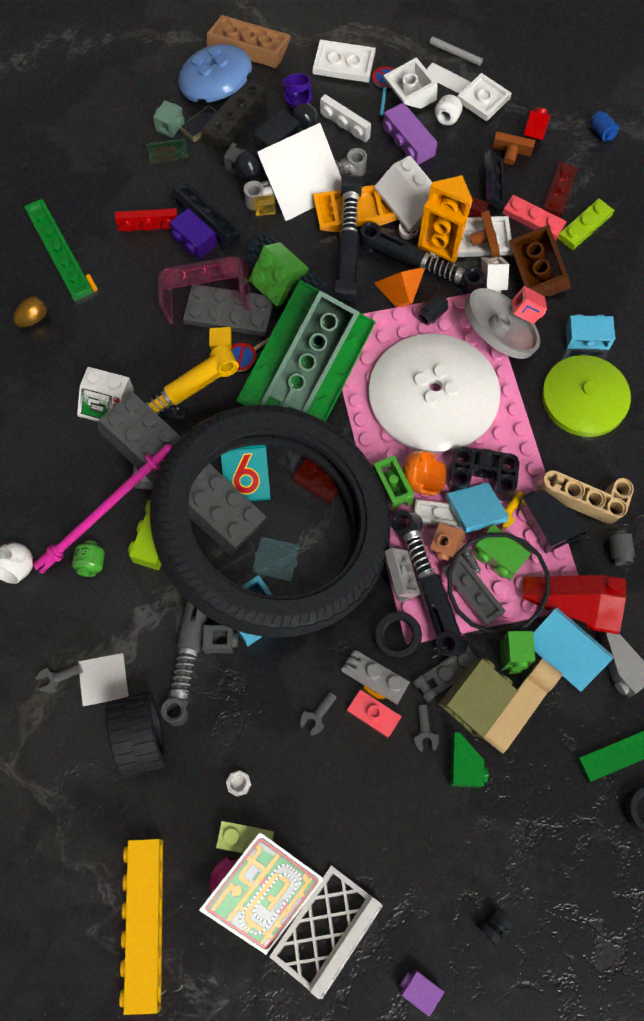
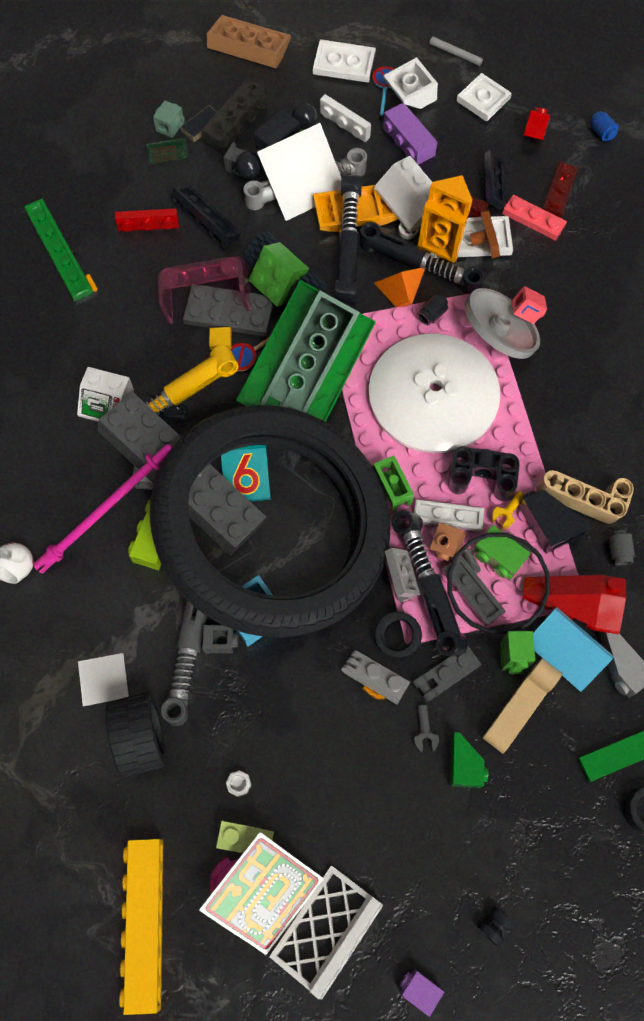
(29, 312): pearl gold animal -> none
(57, 677): dark grey bar -> none
(88, 559): bright green head -> none
(193, 234): dark purple brick -> none
(214, 72): medium blue brick -> none
(264, 205): clear yellow tile -> none
(276, 559): clear light blue piece -> none
(297, 89): dark purple helmet -> none
(314, 479): clear red tile -> none
(318, 714): dark grey bar -> none
(374, 713): coral plate -> none
(424, 473): orange piece -> none
(447, 78): white sticker -> none
(448, 110): white head -> none
(477, 507): medium azure tile -> none
(478, 697): olive brick -> none
(495, 272): white slope -> none
(513, 145): dark orange tile -> none
(540, 262): reddish brown slope -> none
(585, 224): lime plate -> none
(586, 396): lime dish -> none
(590, 332): medium azure brick -> none

